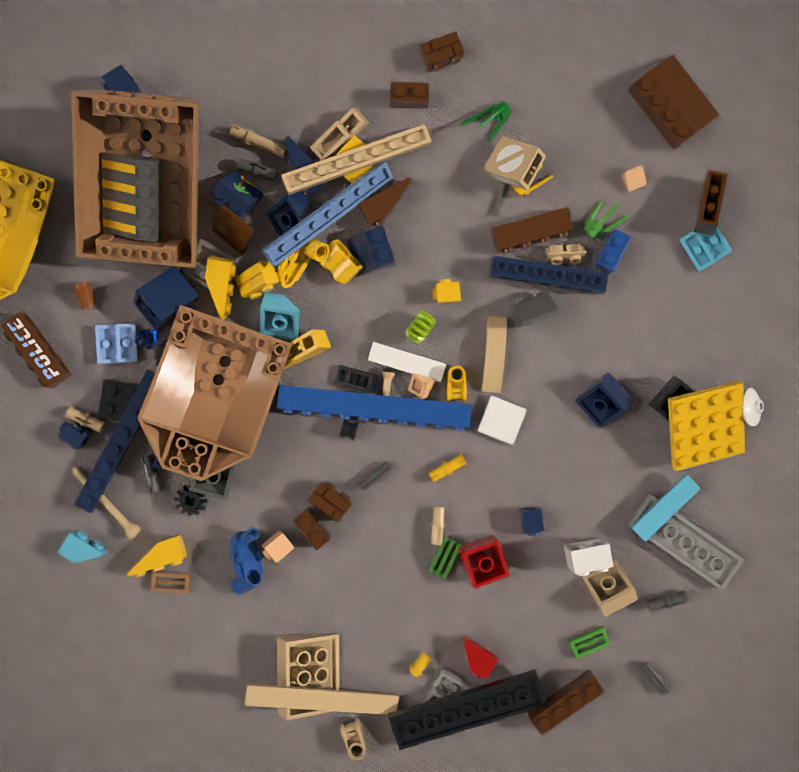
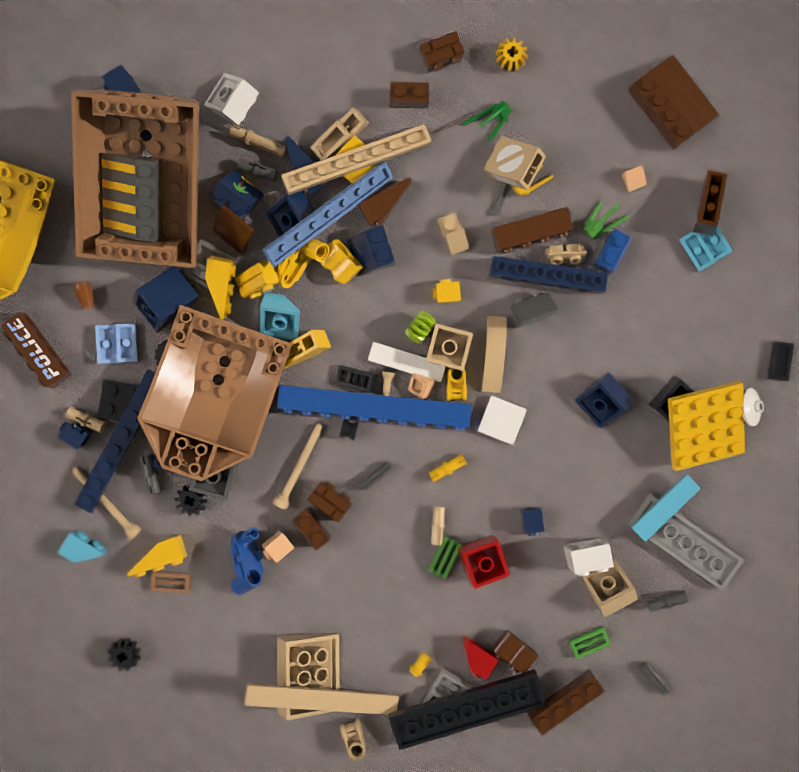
(118, 658): none -> black gear
(146, 338): clear blue piece -> none
(232, 98): none -> white slope
(282, 499): none -> tan piece
(449, 347): none -> tan slope
(453, 234): none -> tan slope
(504, 54): none -> yellow gear
(515, 652): none -> reddish brown brick
(780, 361): none -> black tile

